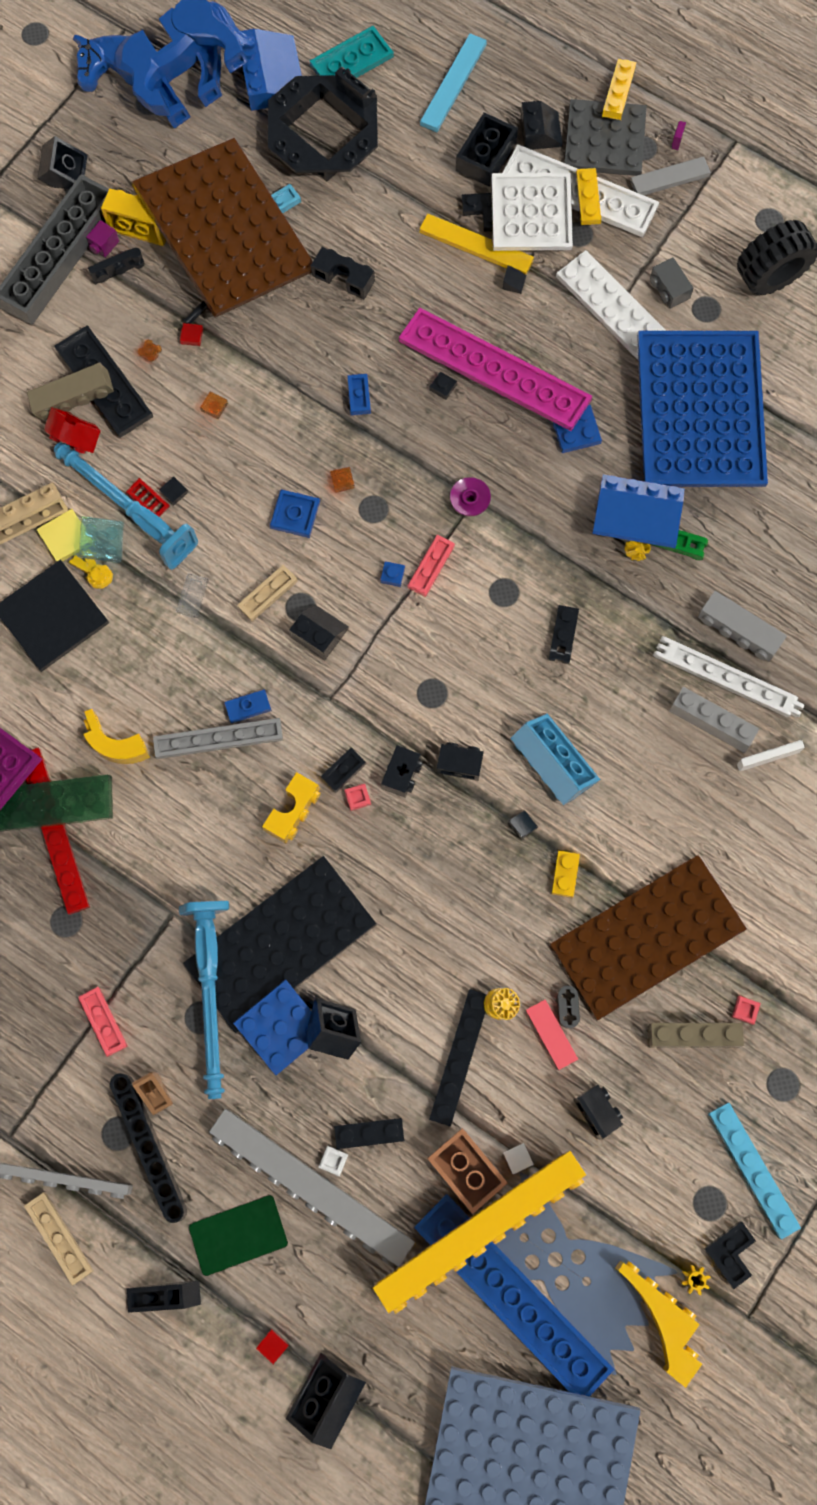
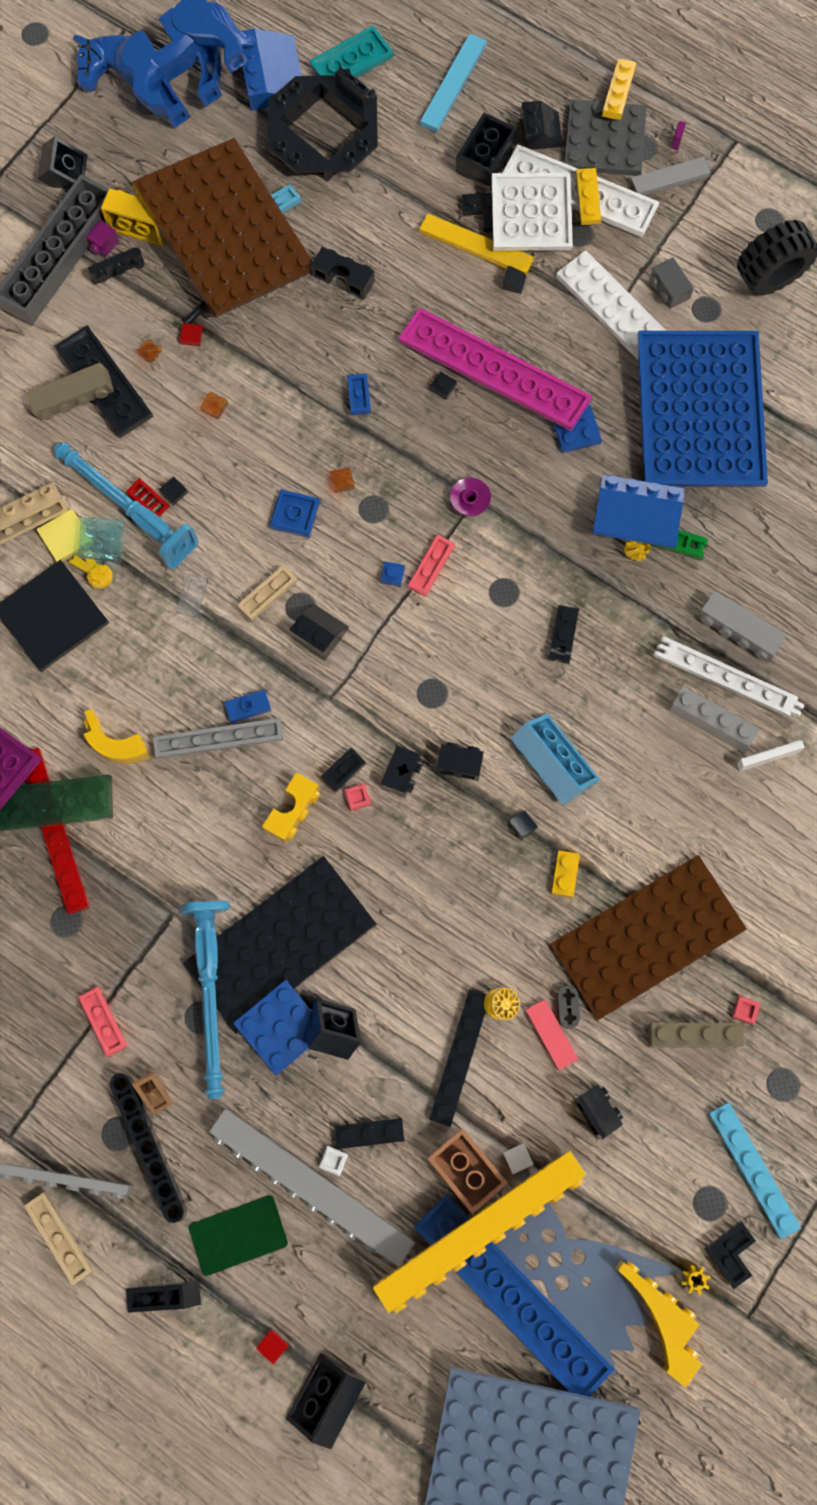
(72, 430): red brick -> none

